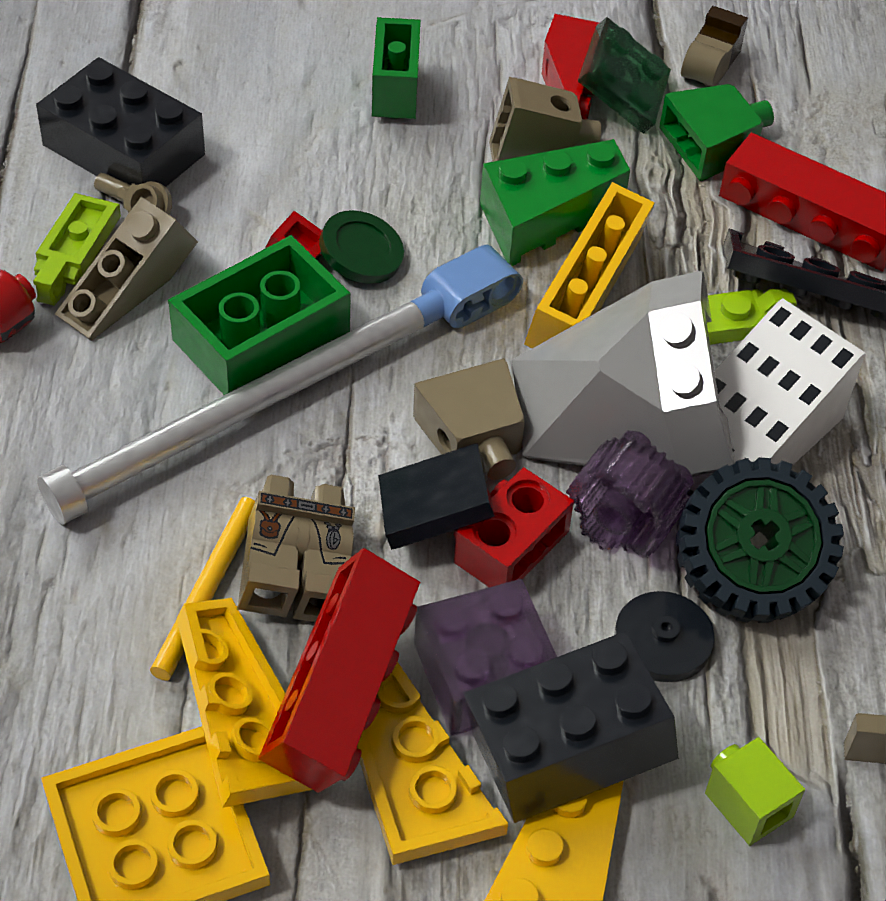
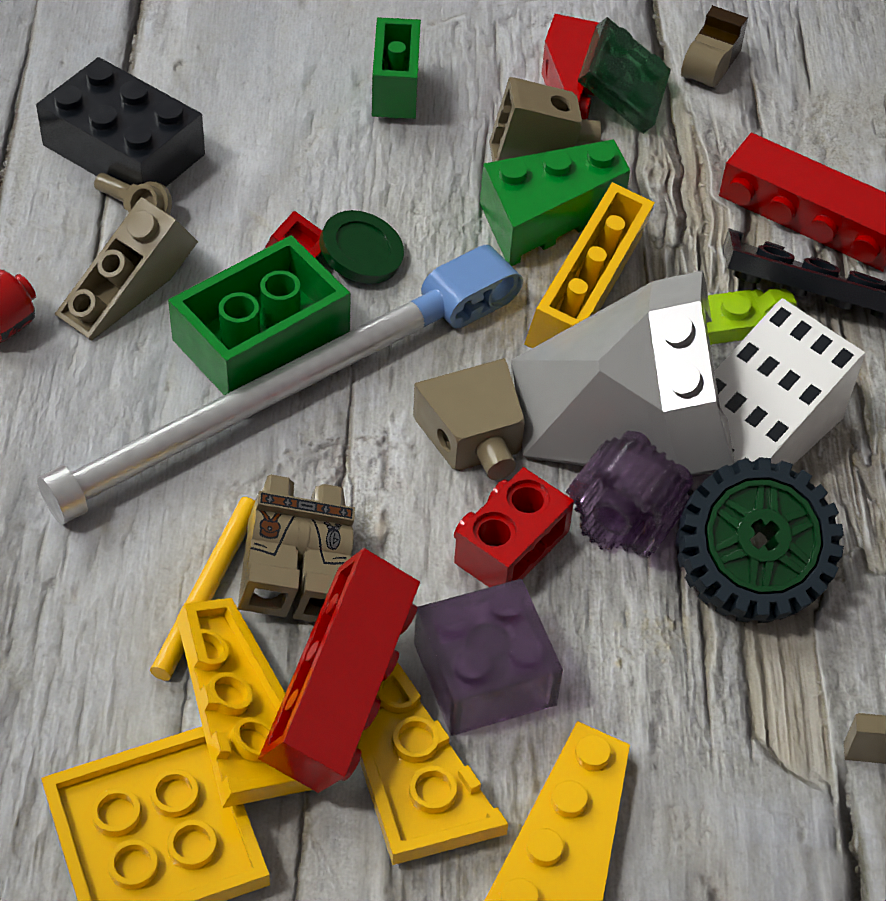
(72, 245): lime hinge -> none
(435, 496): black tile -> none
(571, 726): black brick -> none
(668, 633): black piece -> none
(711, 125): green torso -> none
(753, 789): lime brick -> none

